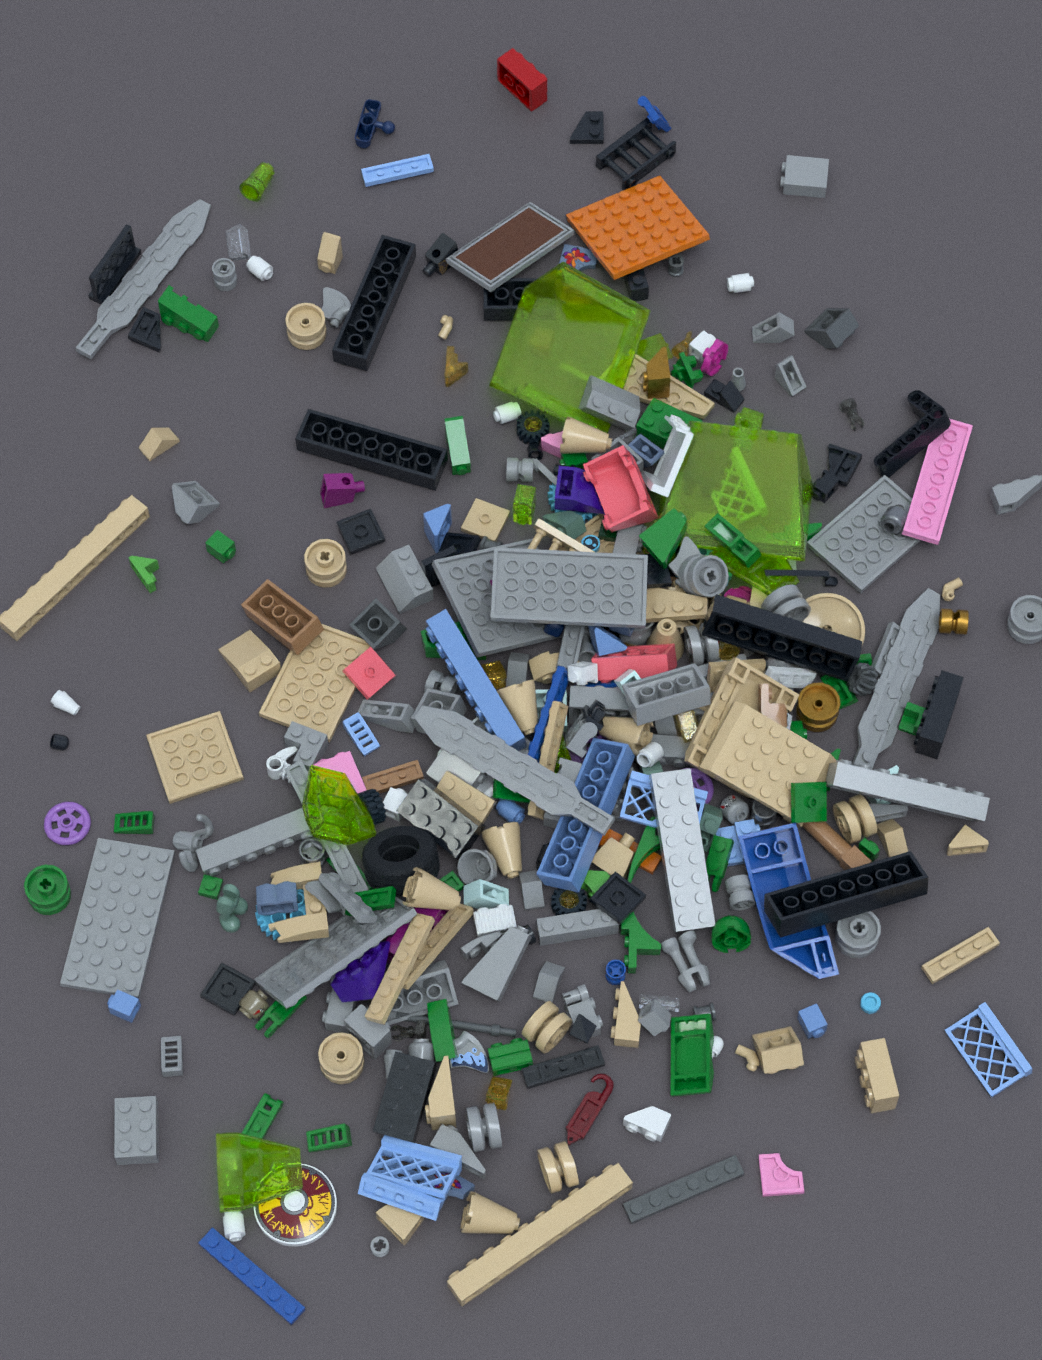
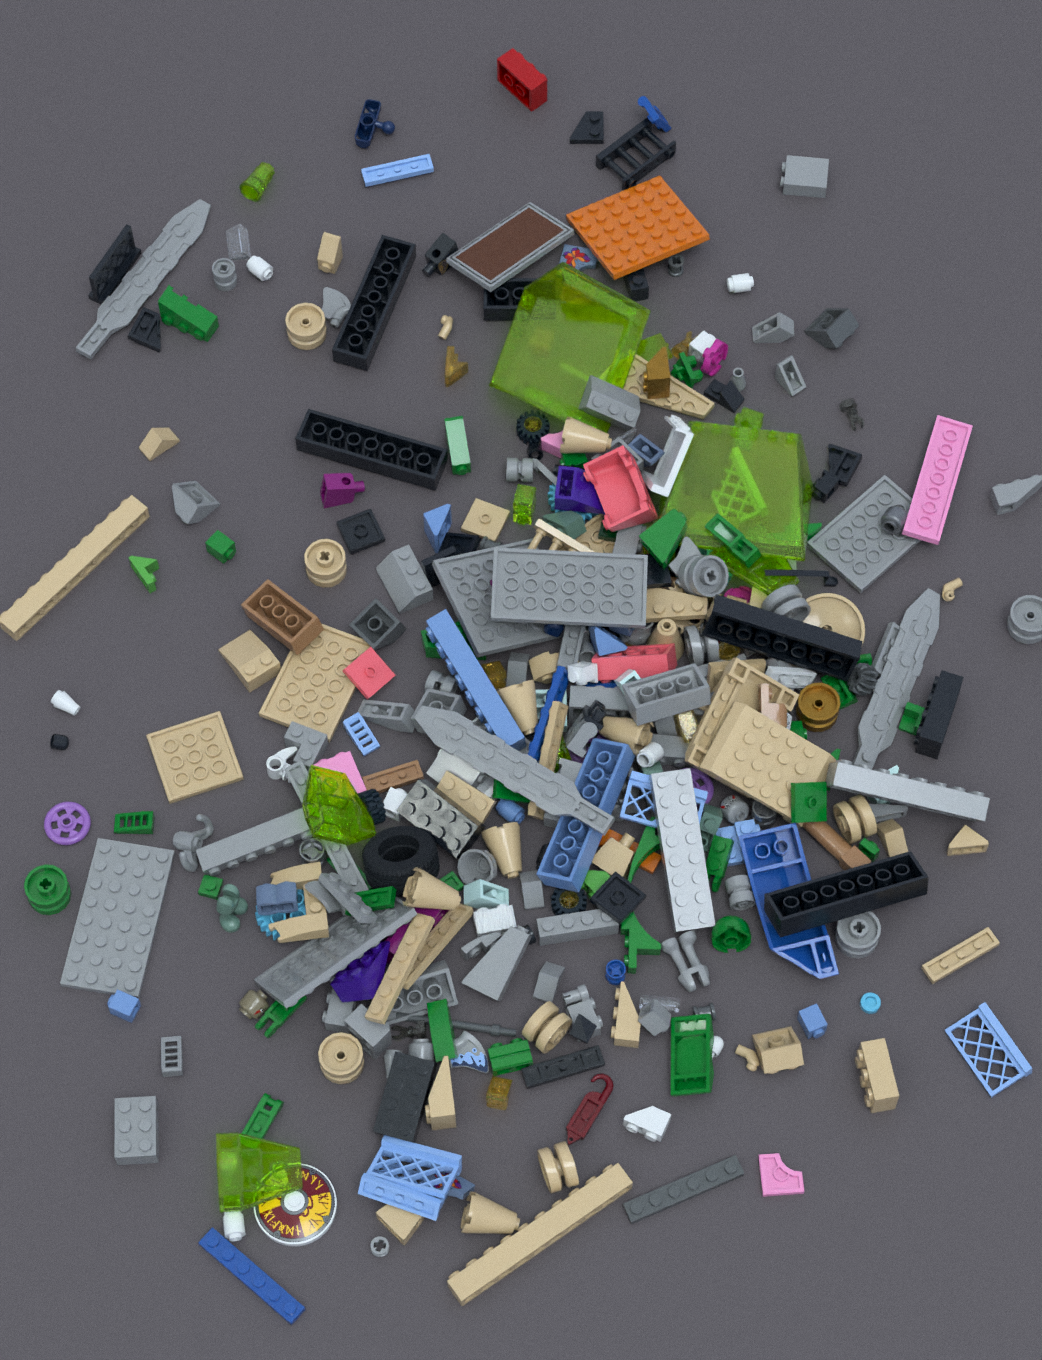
(227, 988): black plate -> none
(346, 1142): green slope -> none
(451, 1140): light grey slope -> none
(483, 1127): light grey wheel -> none
(507, 412): white brick -> none
(591, 542): tile -> none
(655, 426): green brick -> none
(930, 426): black beam -> none
(953, 621): pearl gold wheel -> none

